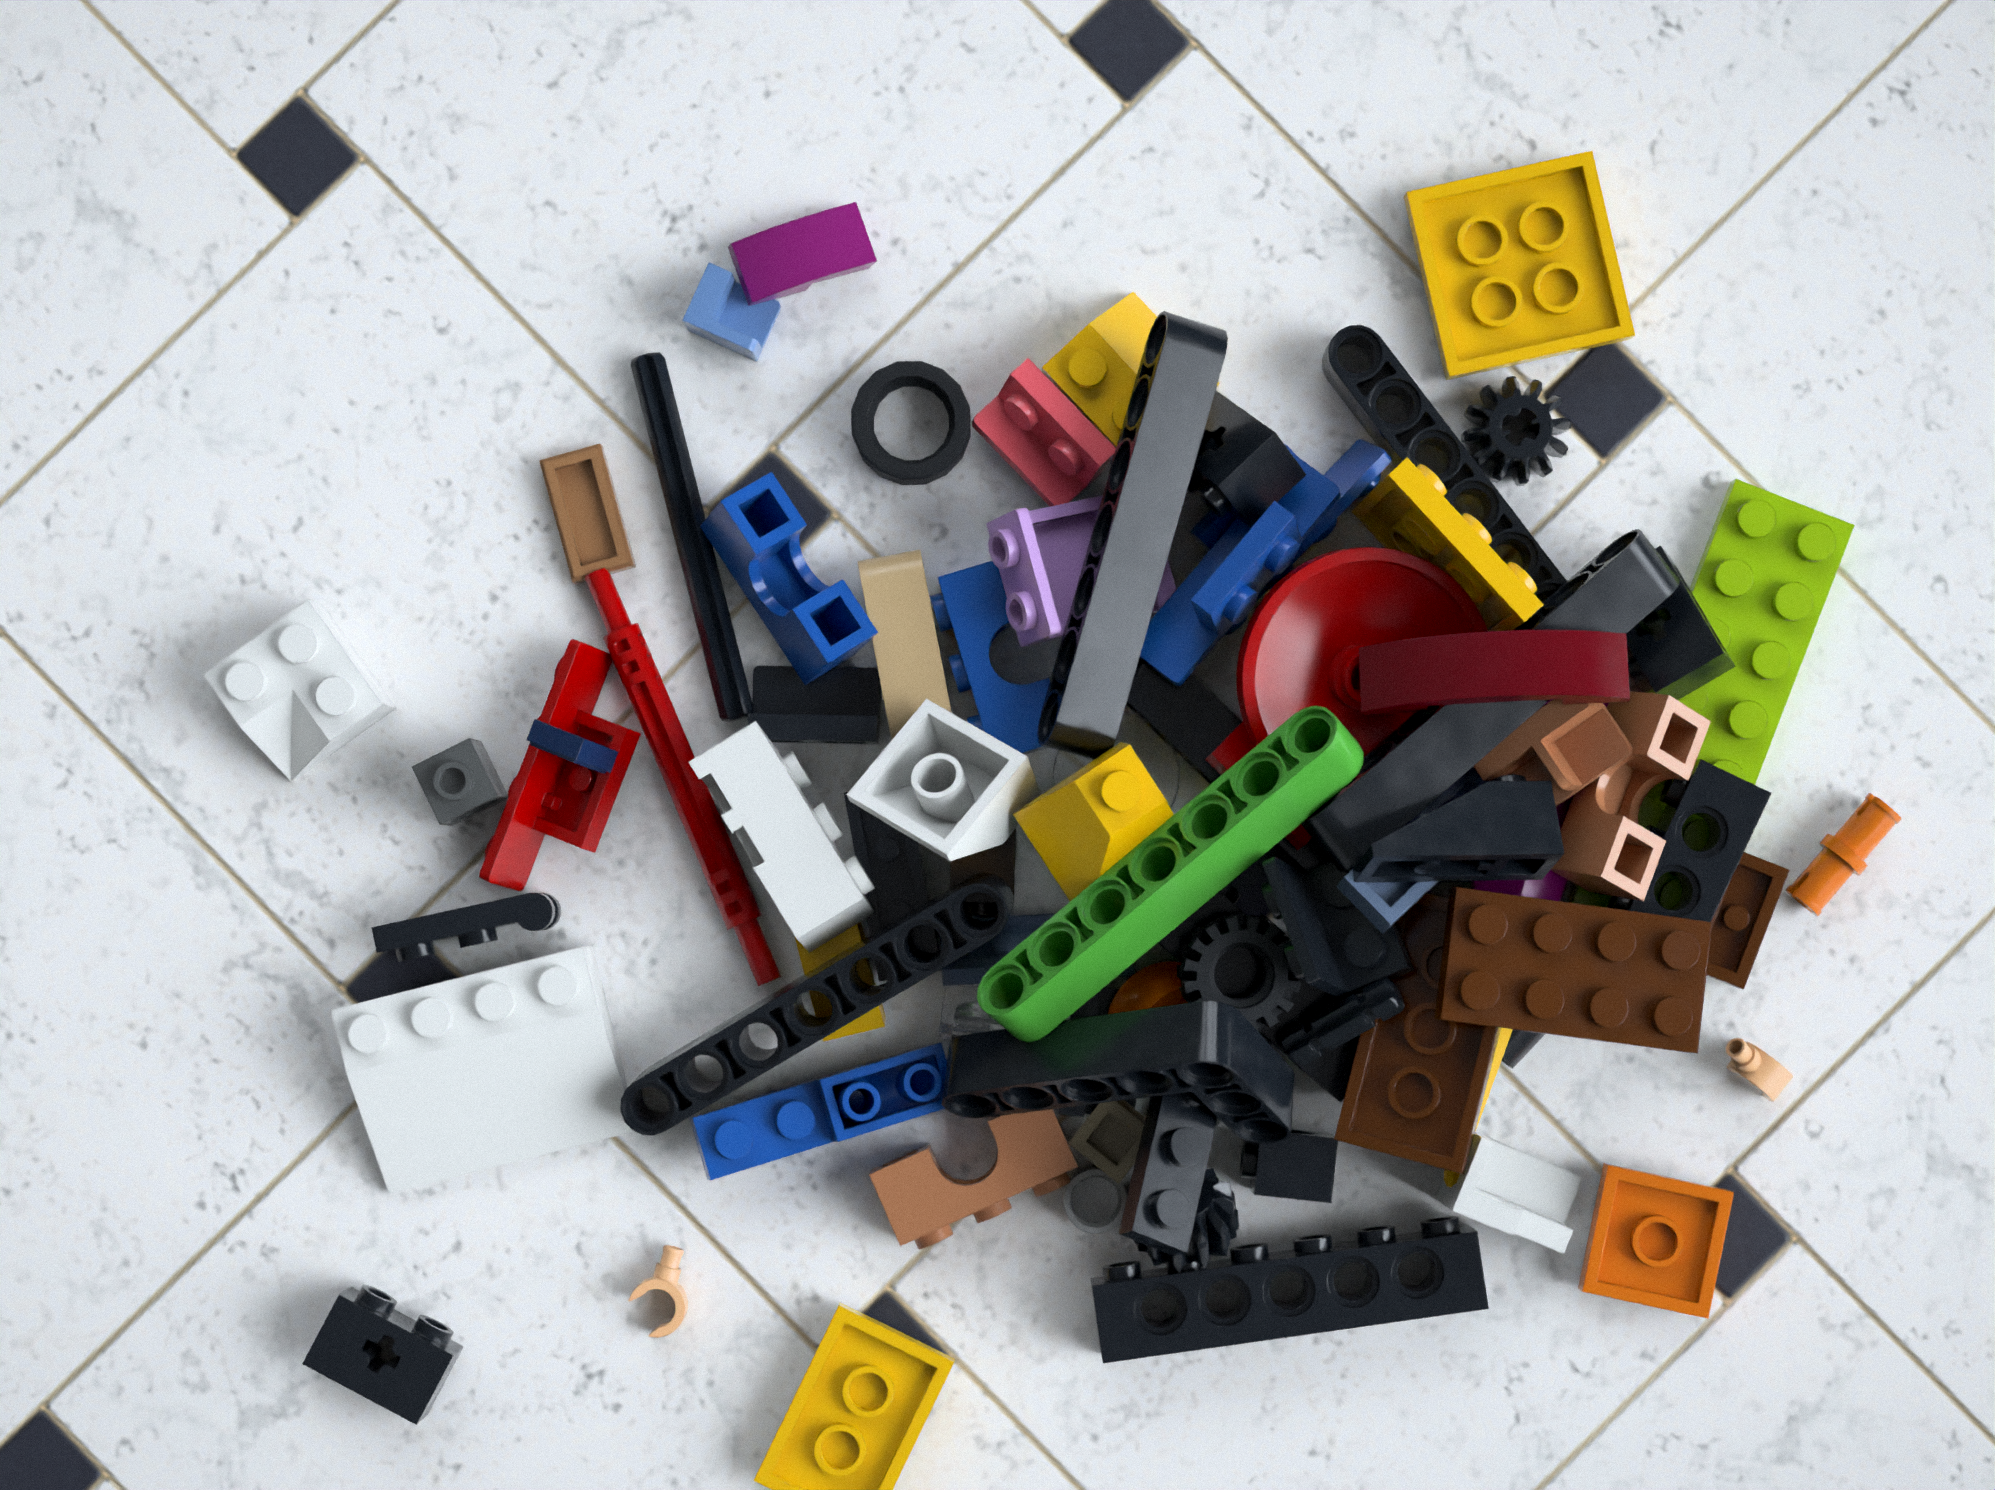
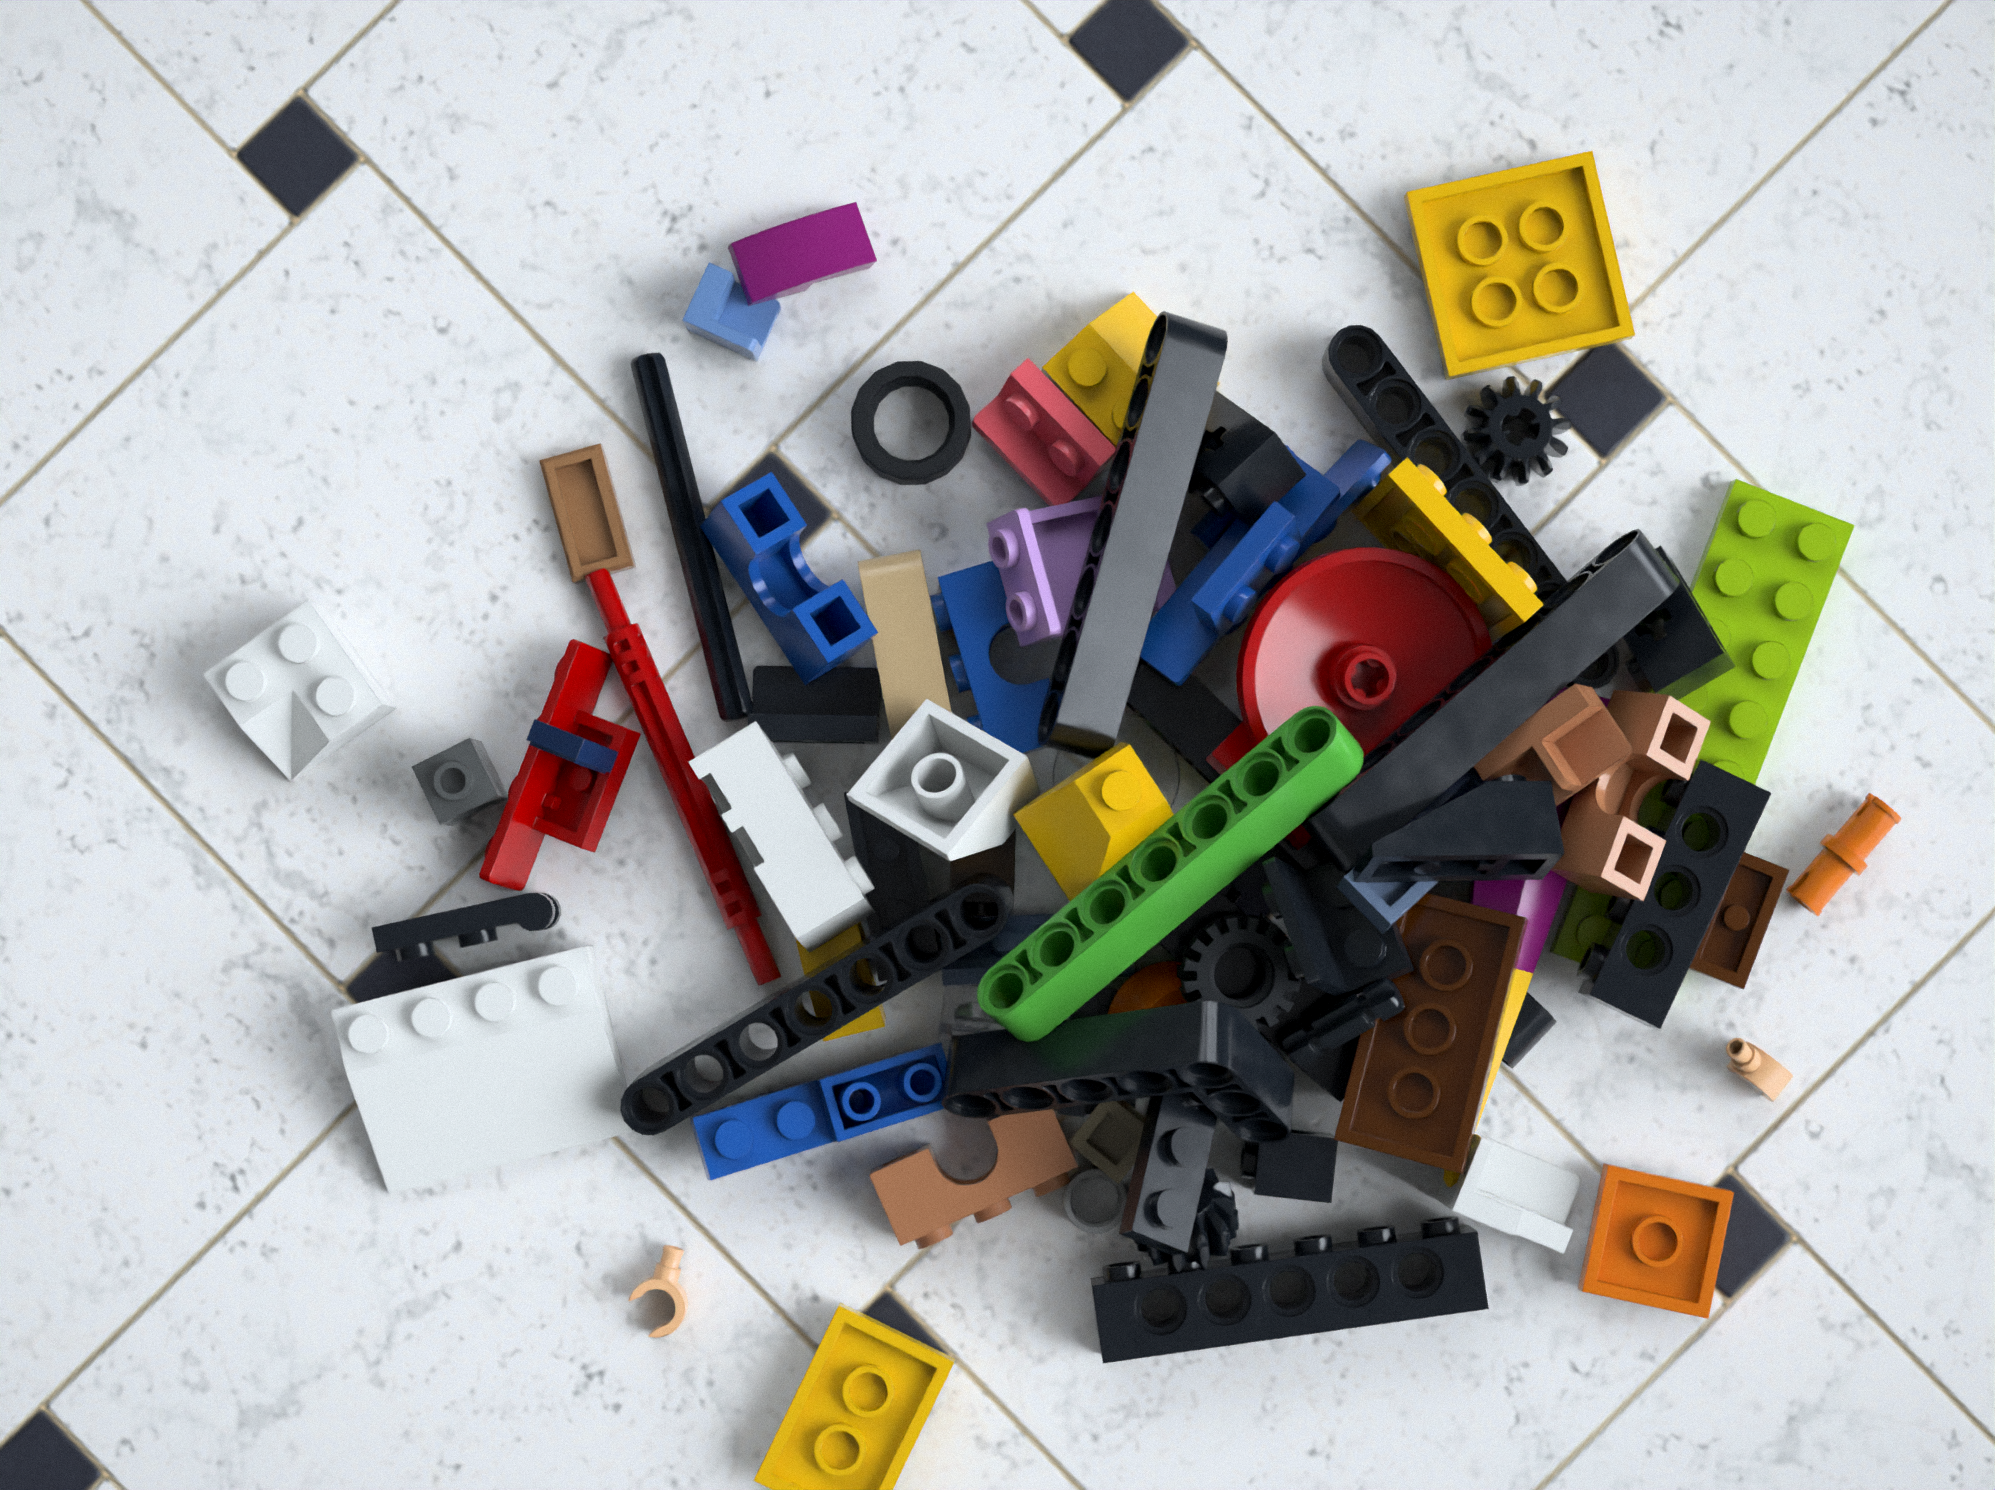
(350, 1354): black brick -> none
(1494, 668): dark red slope -> none
(1573, 970): reddish brown plate -> none

